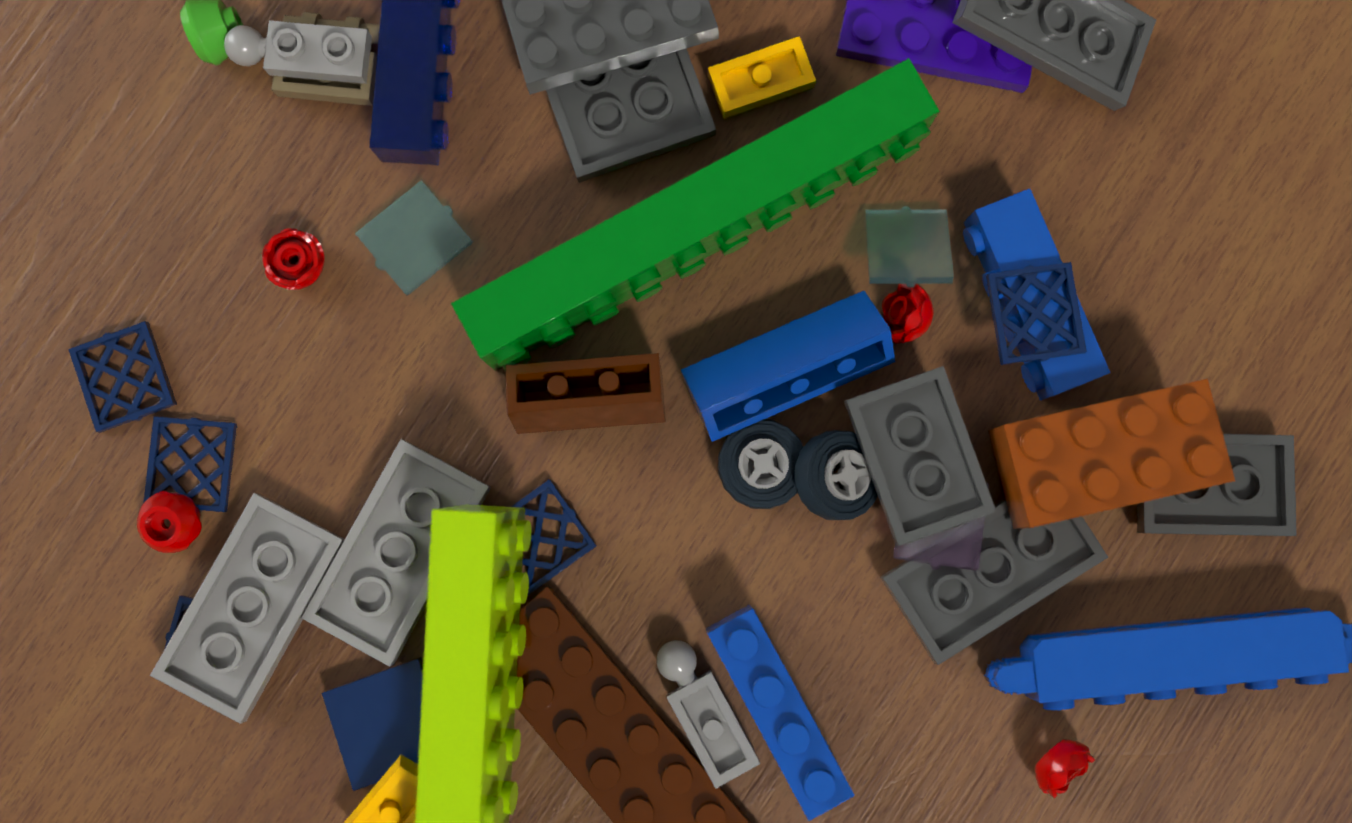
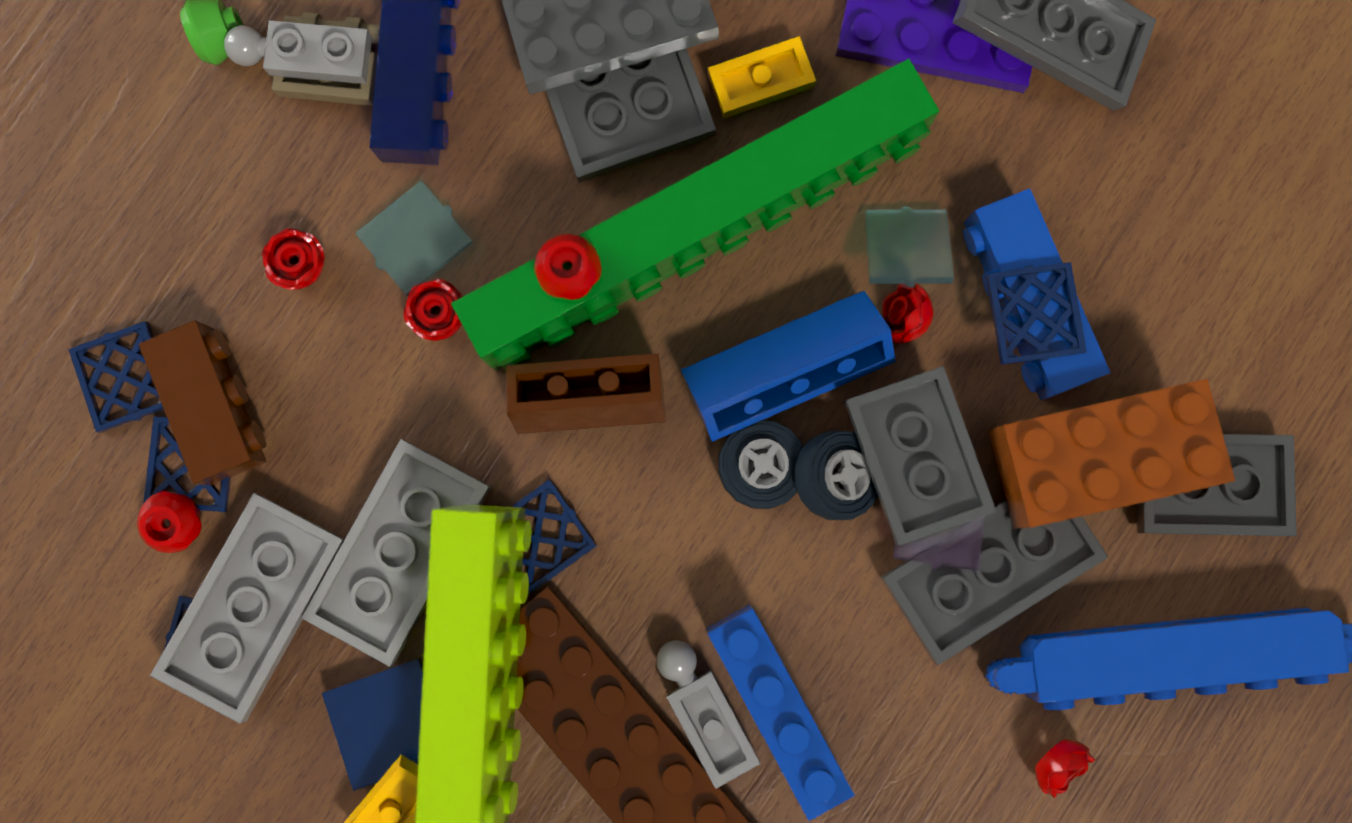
(204, 402): none -> reddish brown brick
(419, 308): none -> red plate
(570, 283): none -> red plate

